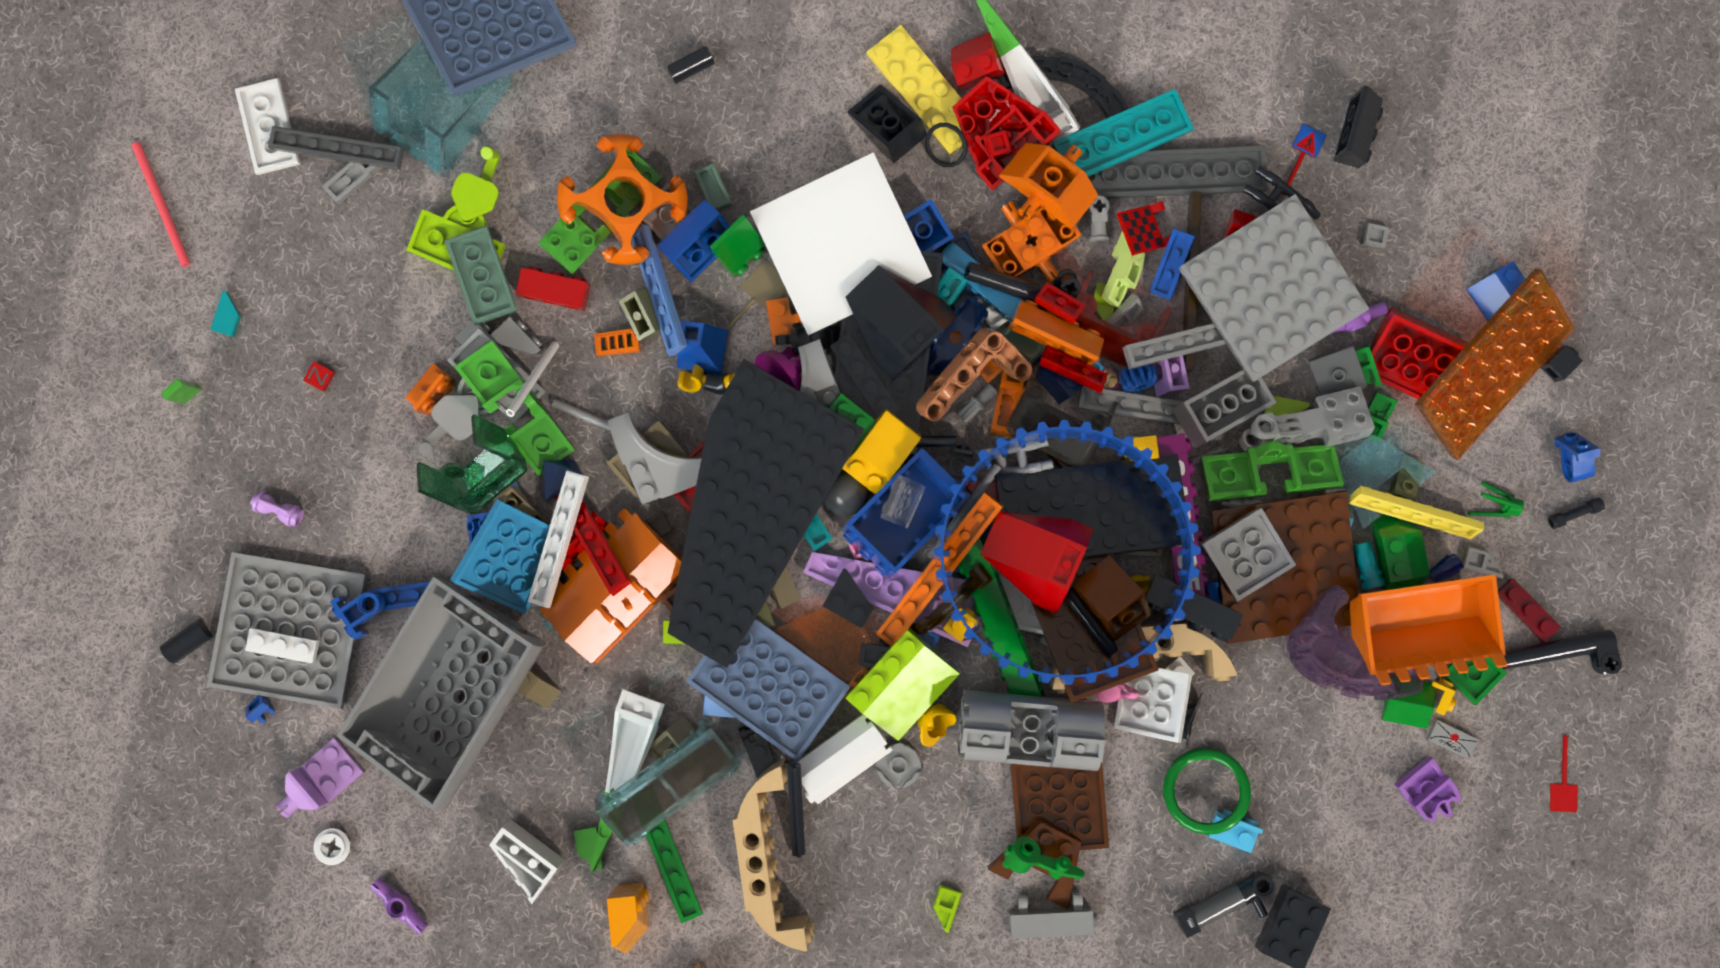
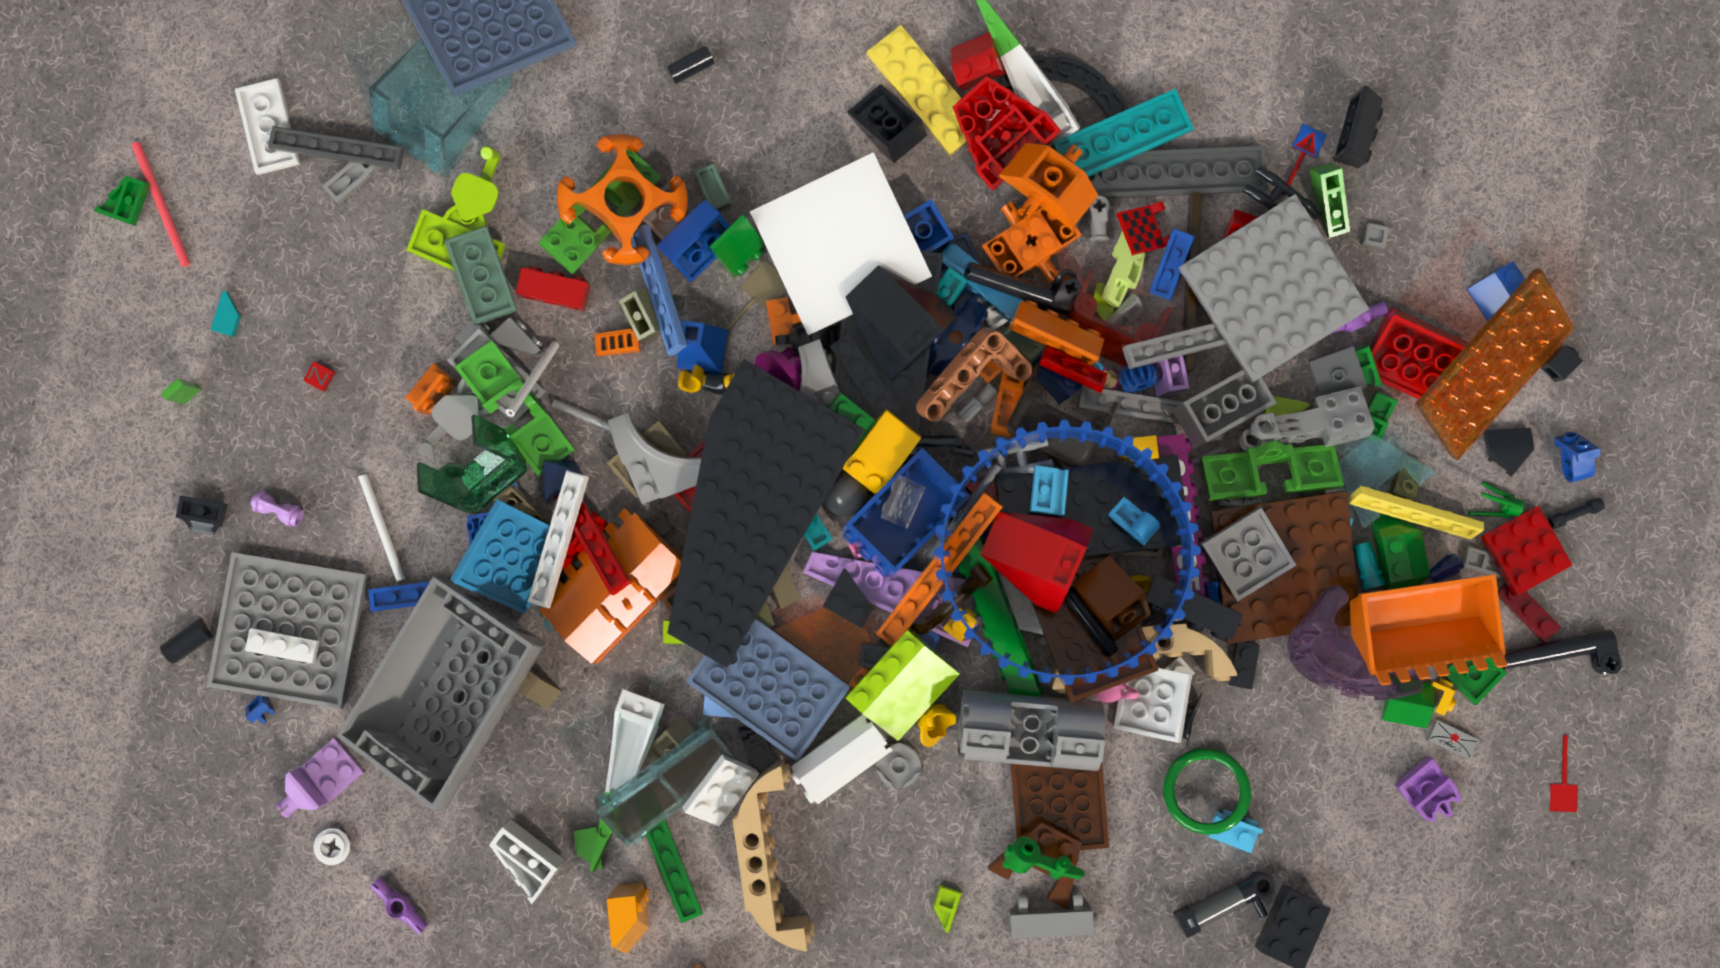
(125, 201): none -> green wing
(201, 514): none -> black slope
(357, 612): blue pin -> none
(381, 527): none -> white piece
(720, 790): none -> white plate
(796, 809): black axle -> none
(963, 139): black piece -> none
(997, 144): red tile -> none
(1049, 491): none -> medium azure plate
(1059, 303): red plate -> none
(1134, 521): none -> dark azure plate
(1245, 663): none -> black plate
(1331, 198): none -> bright green slope
(1509, 447): none -> black slope
(1526, 551): none -> red plate

